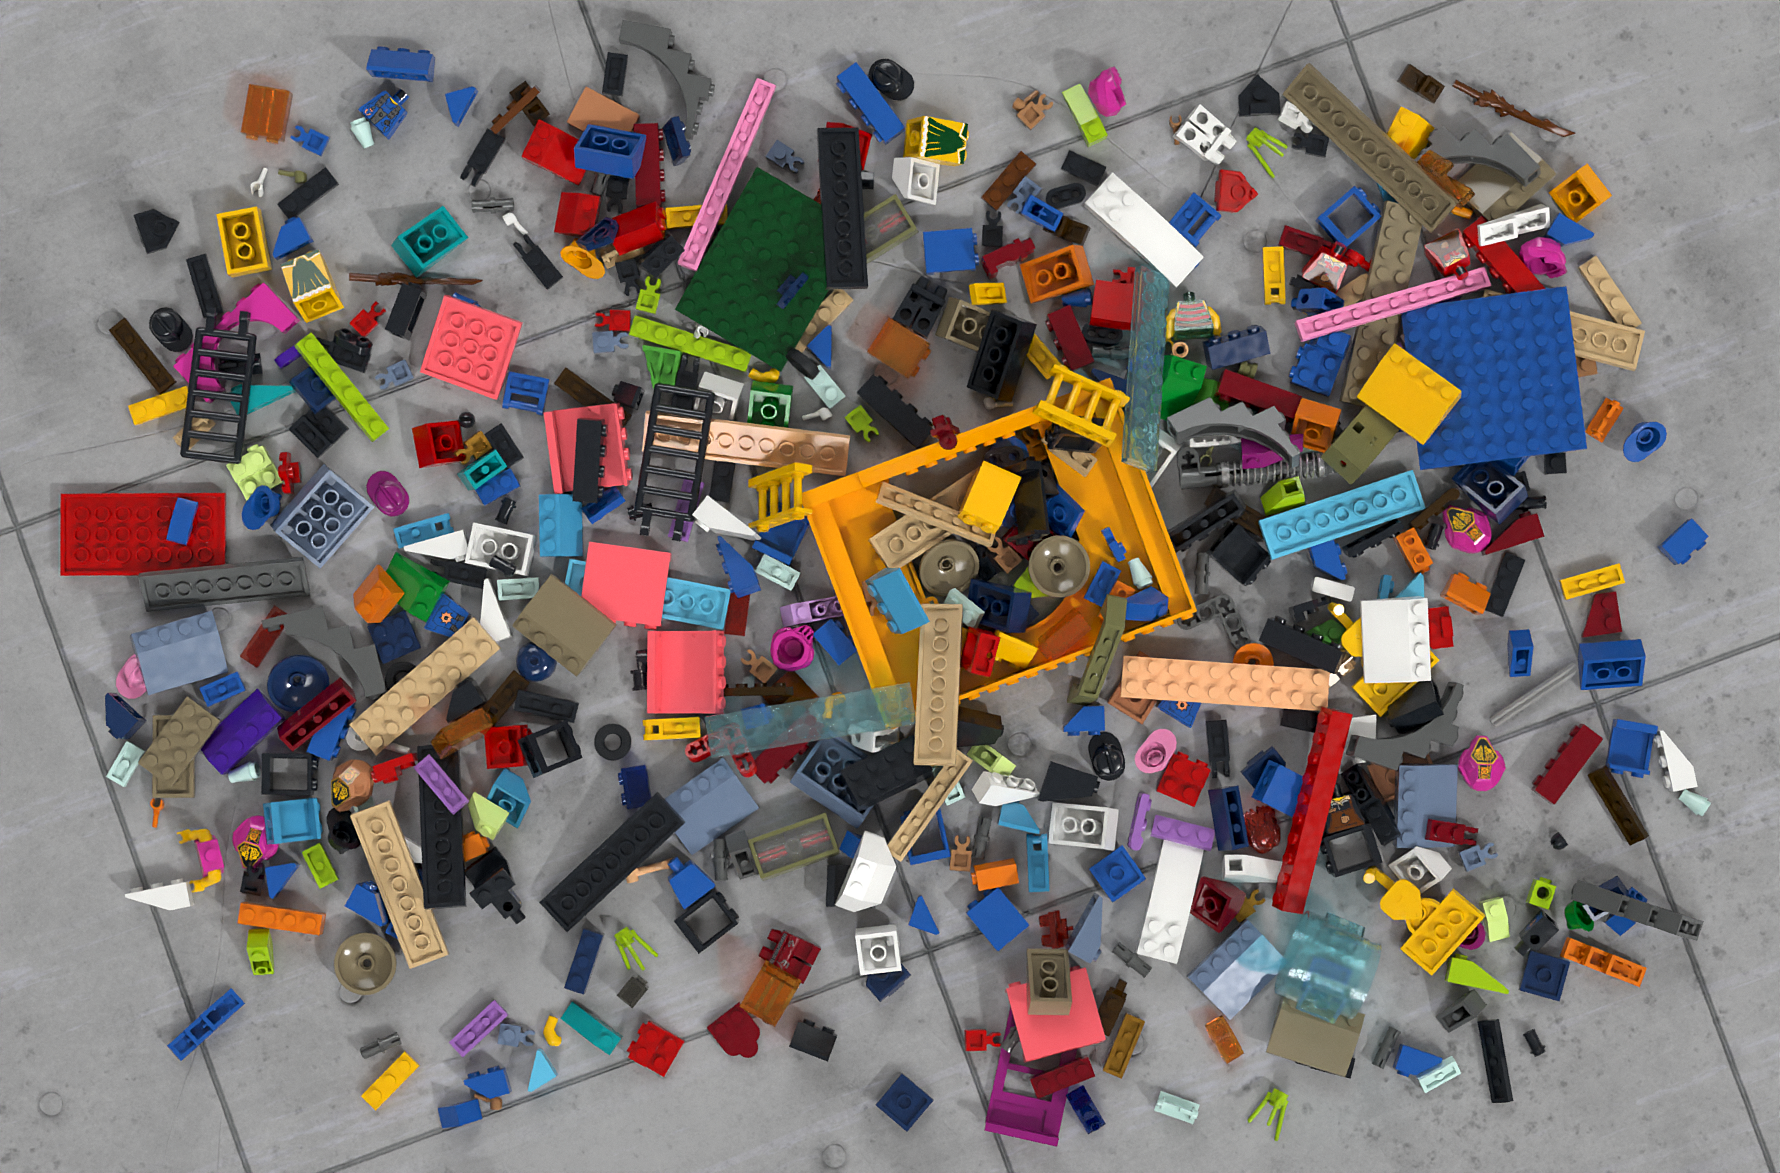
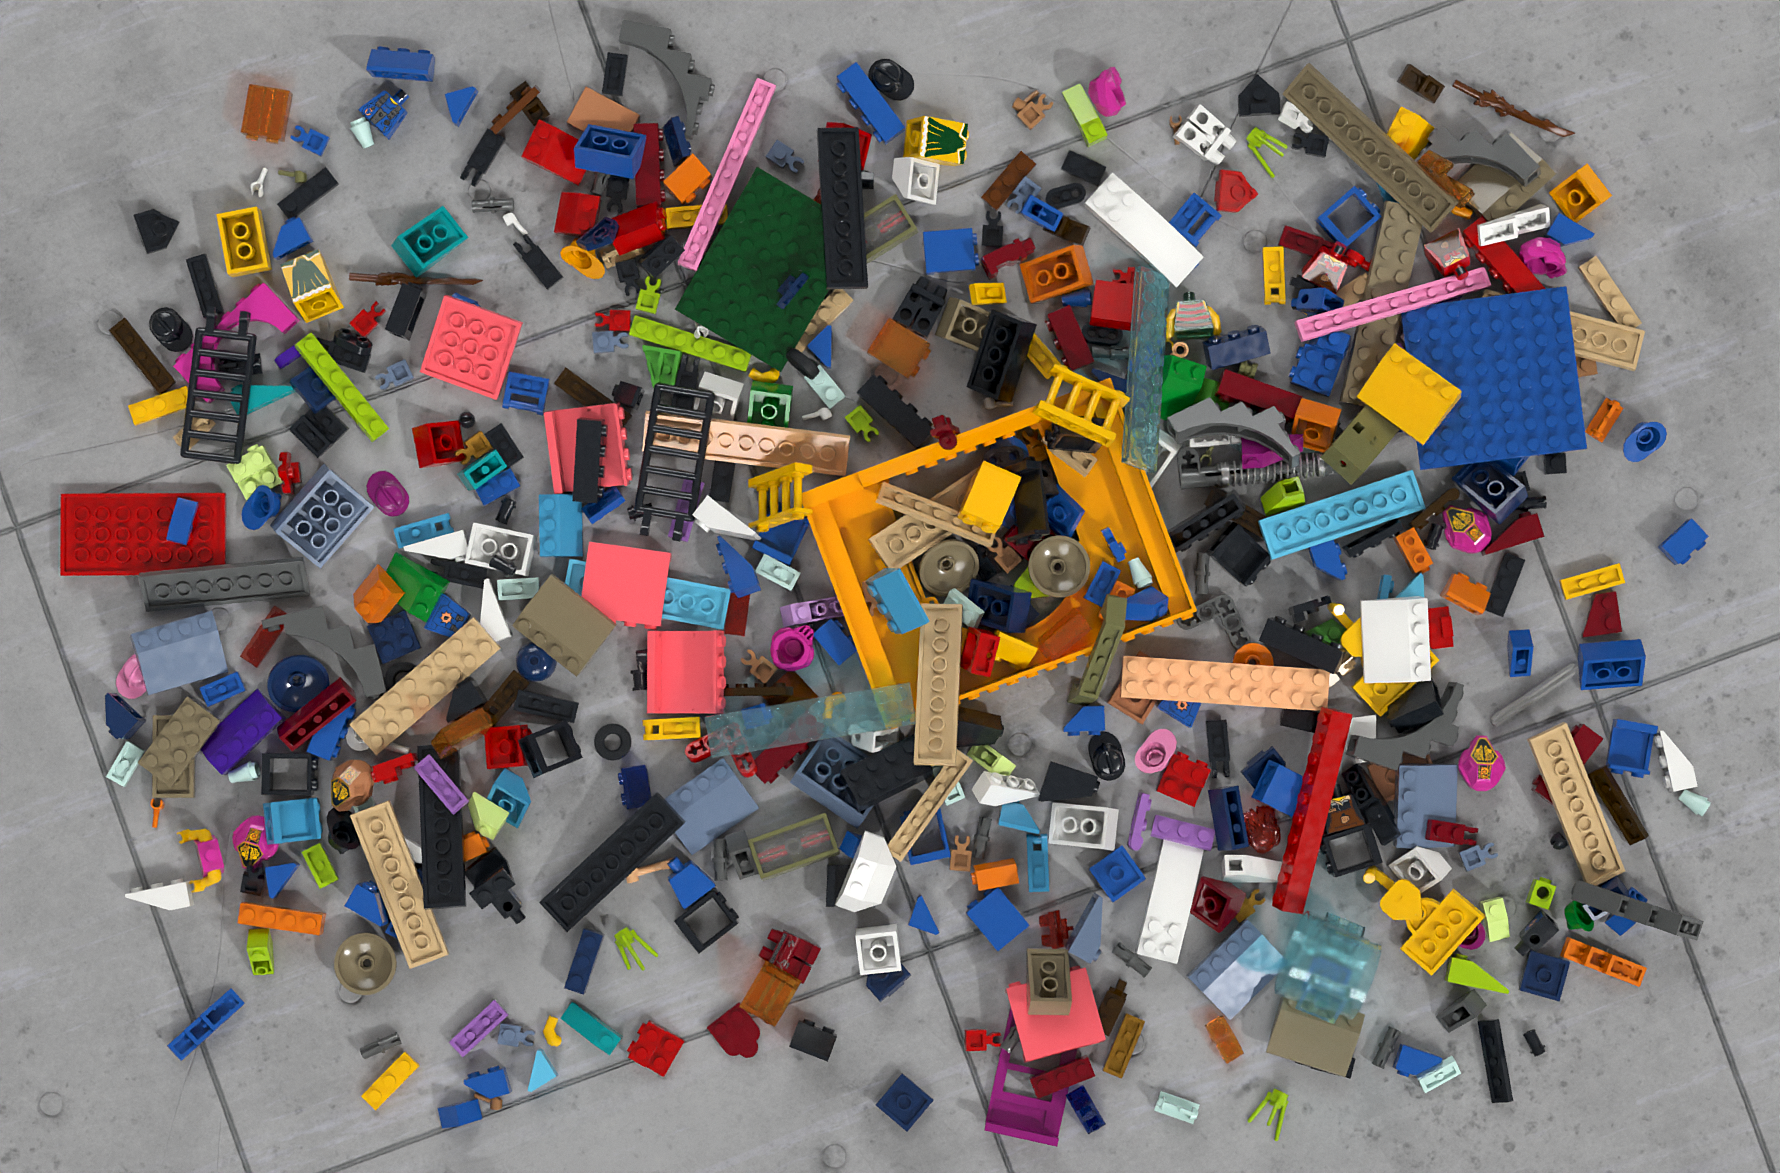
(633, 990): clear smoke brick -> none
(688, 180): none -> orange slope
(1332, 589): white slope -> none
(1576, 804): none -> tan plate

